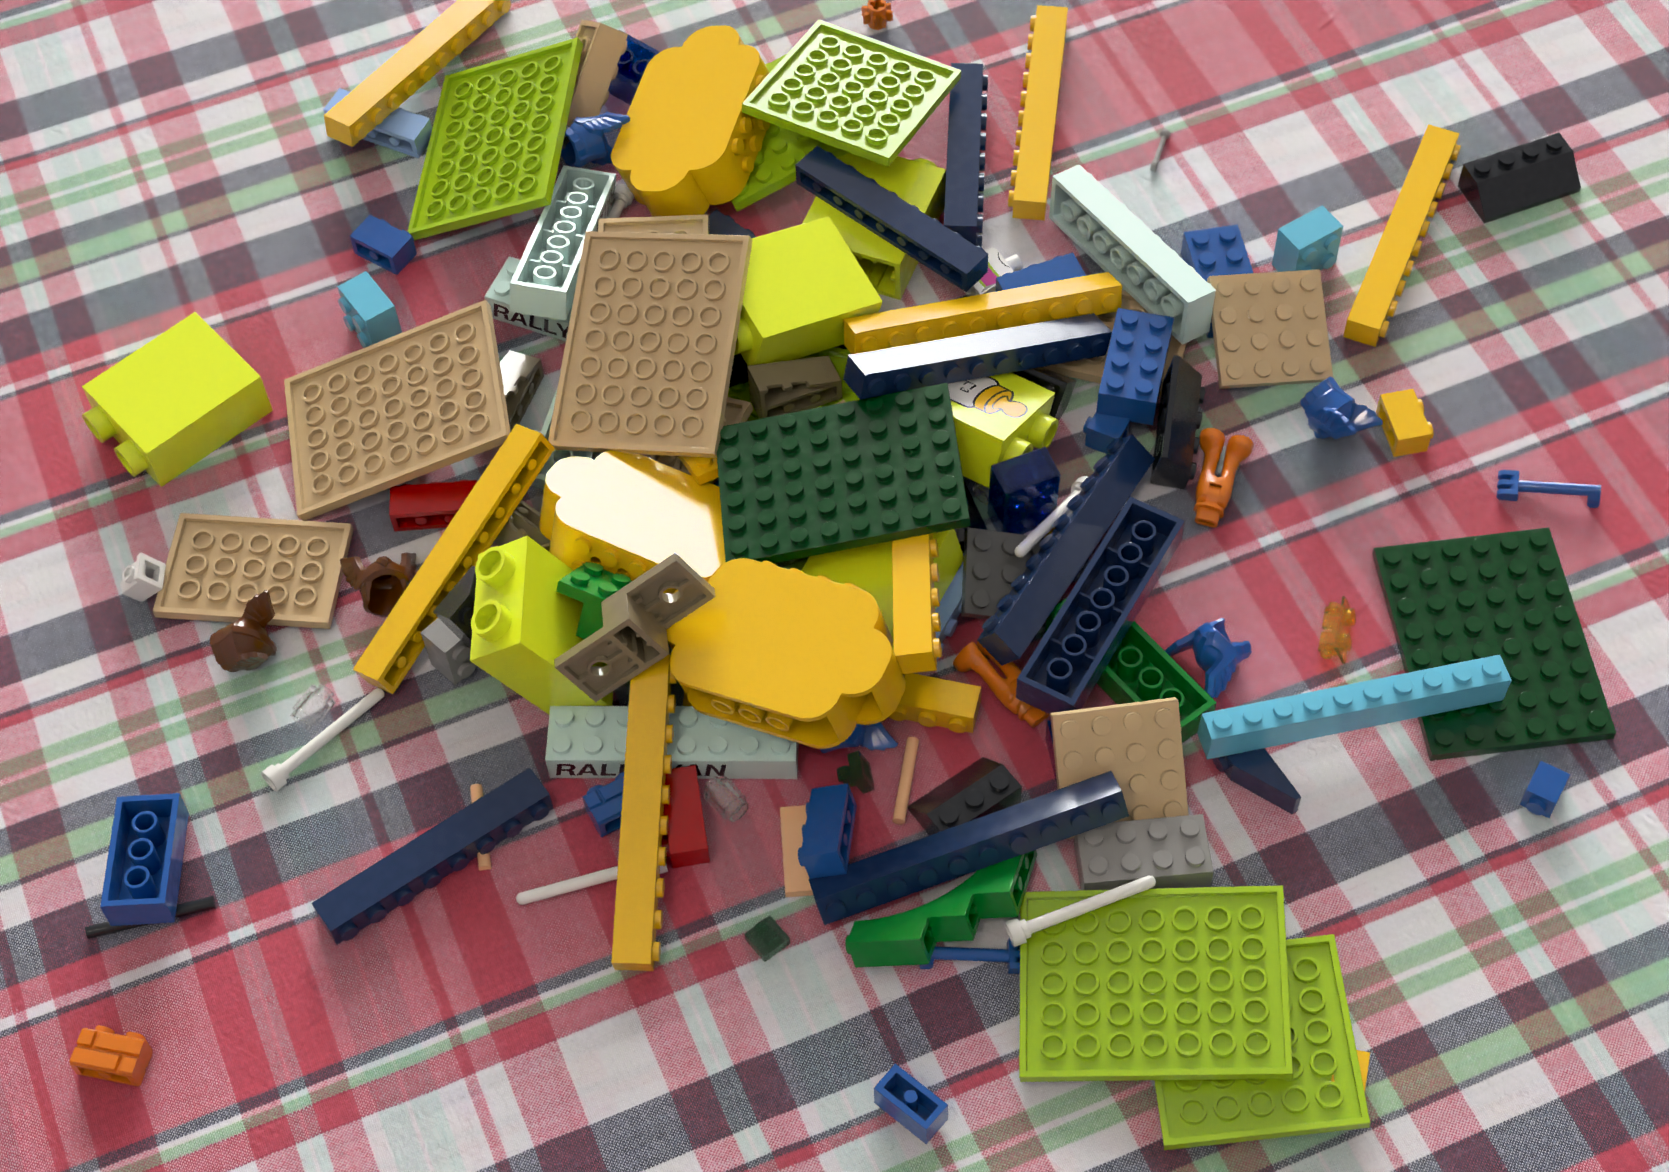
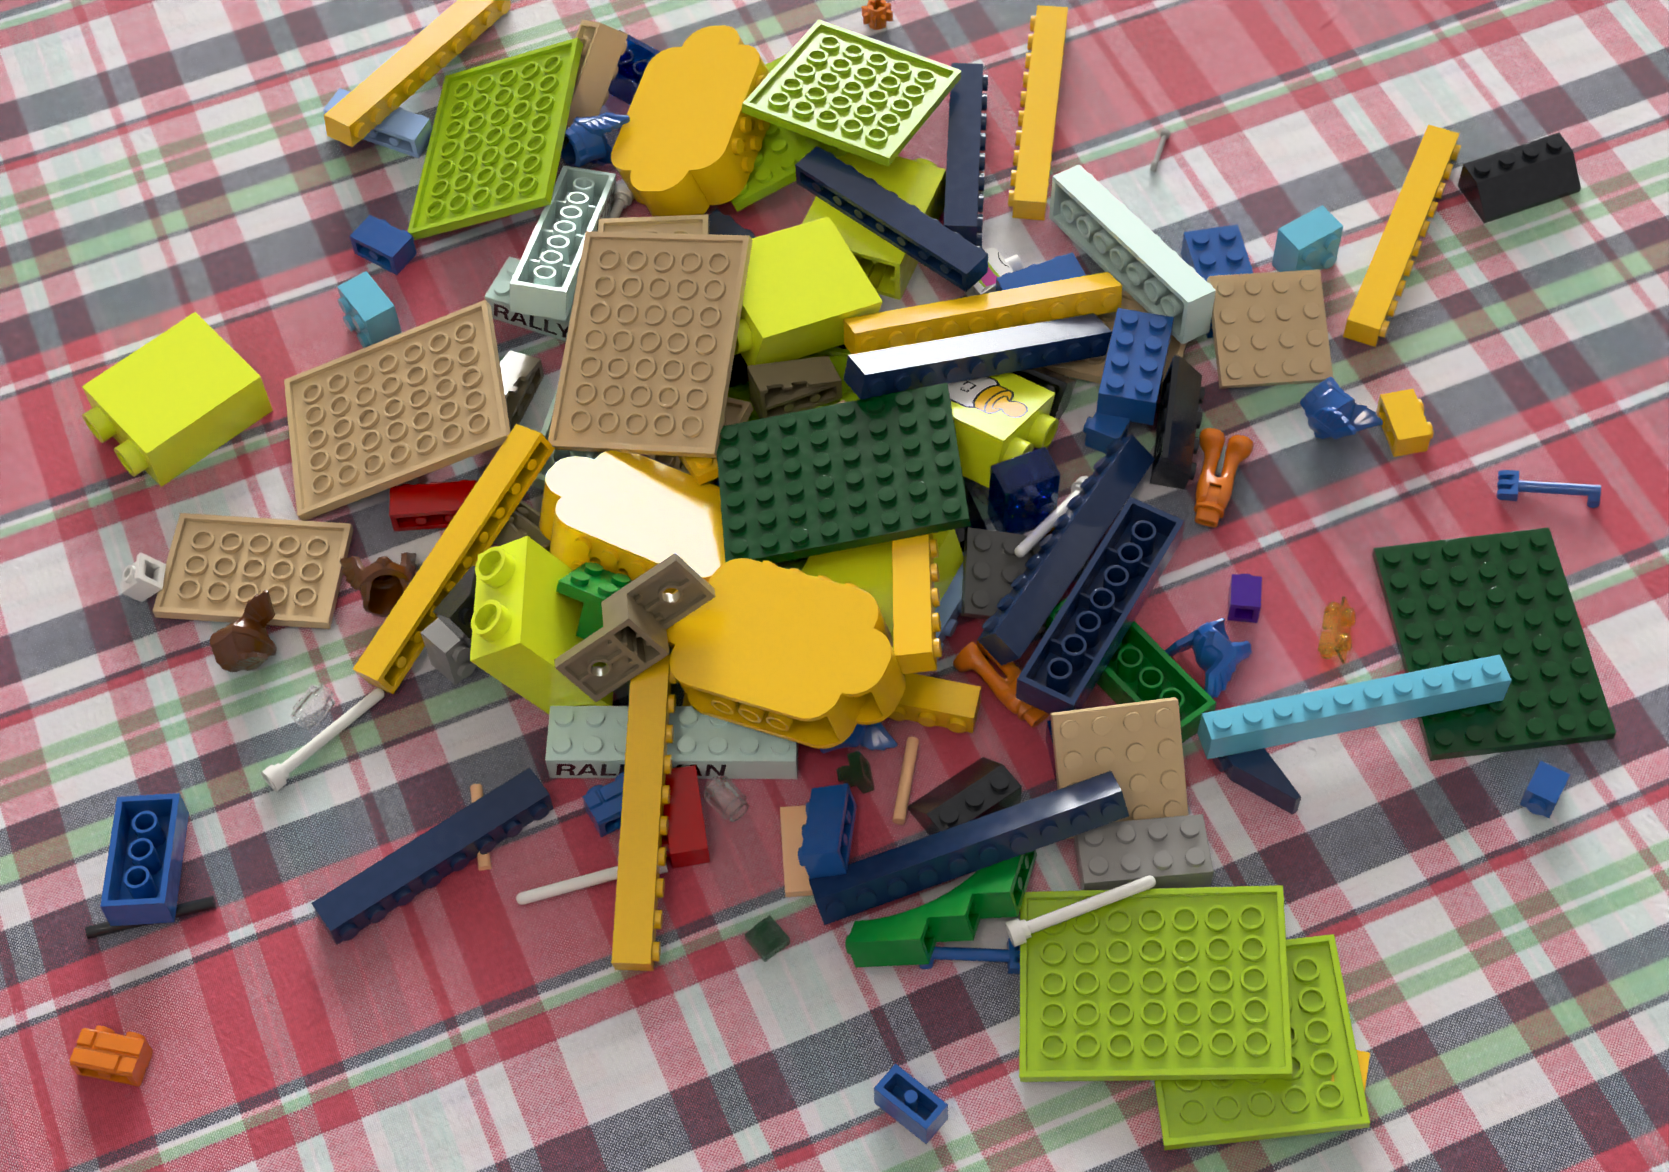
(1244, 598): none -> dark purple brick

